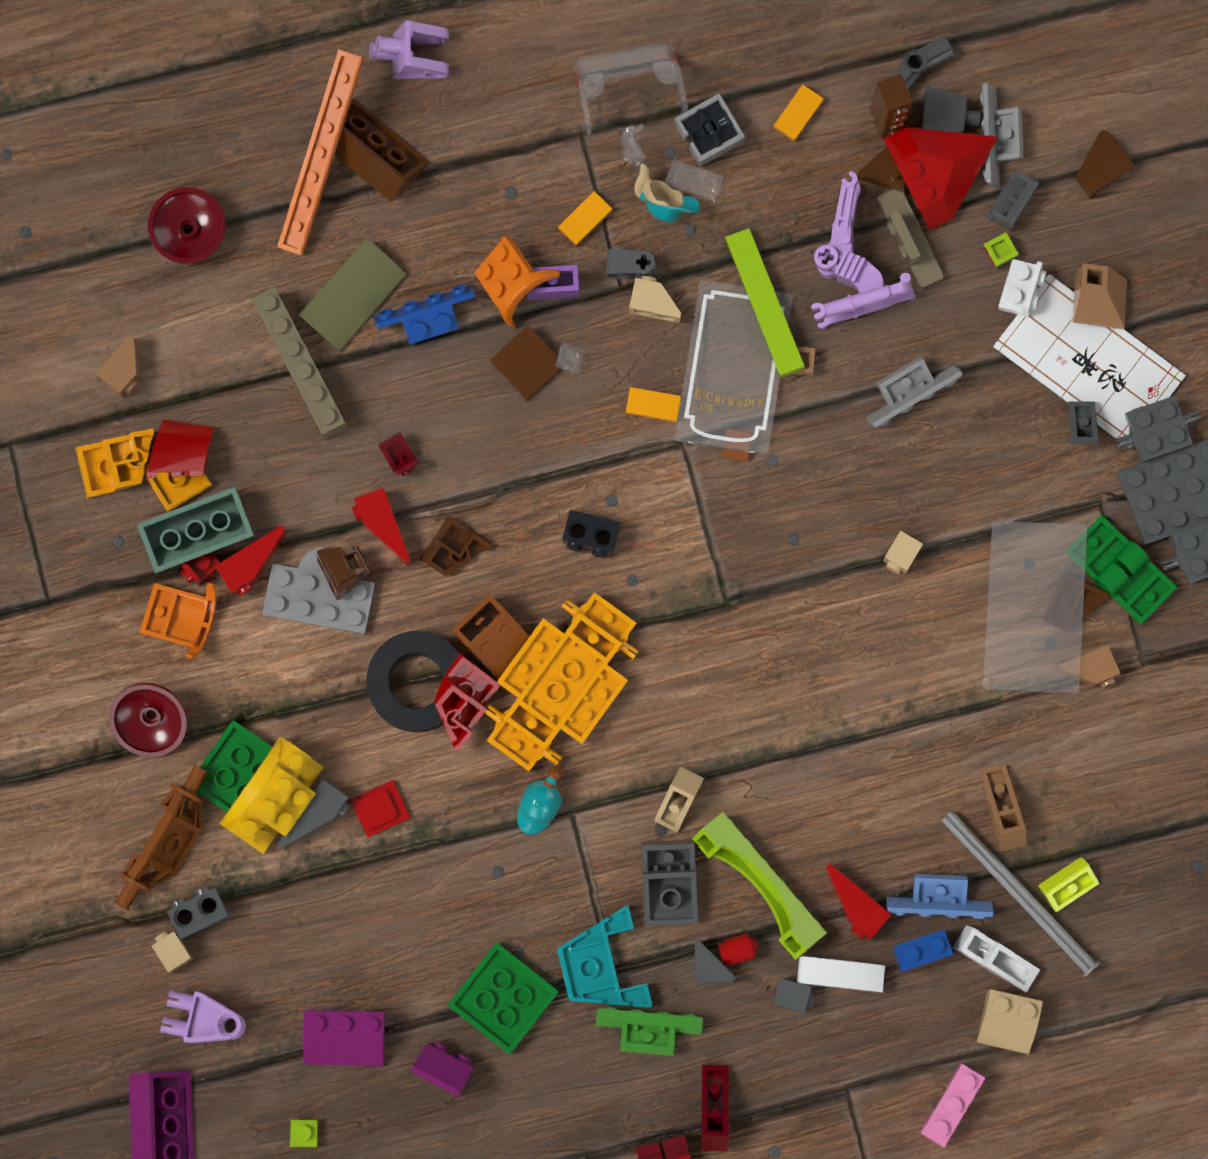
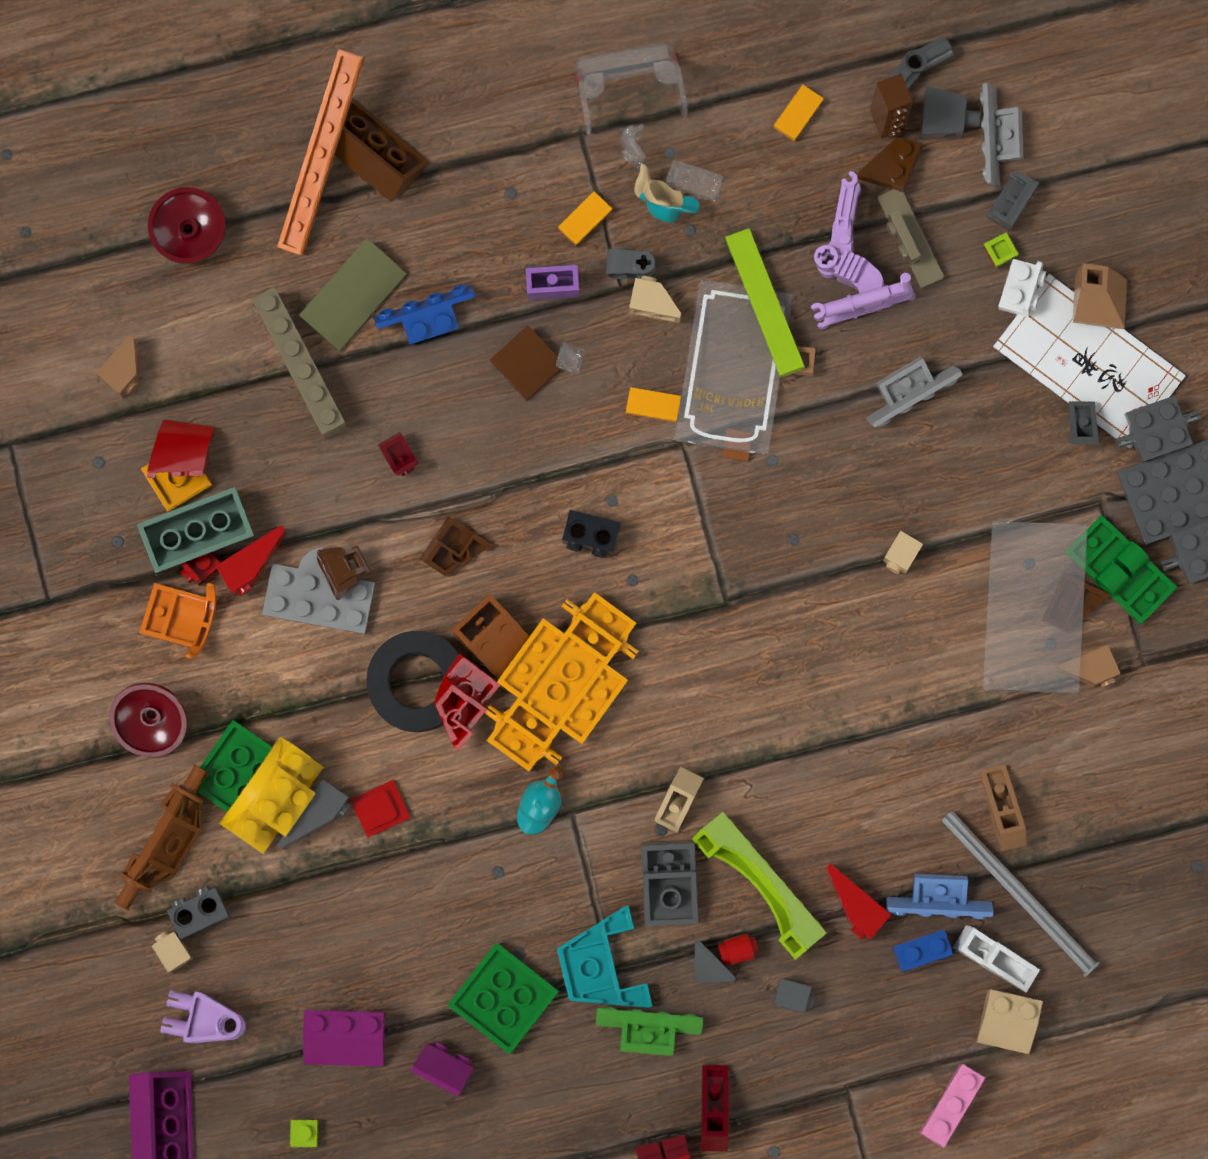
(114, 463): light orange slope -> none
(379, 520): red slope -> none
(398, 51): lavender piece -> none
(510, 277): orange piece -> none
(709, 129): piece -> none
(841, 974): white slope -> none
(938, 167): red wedge -> none
(1068, 884): neon yellow slope -> none
(1102, 165): reddish brown slope -> none

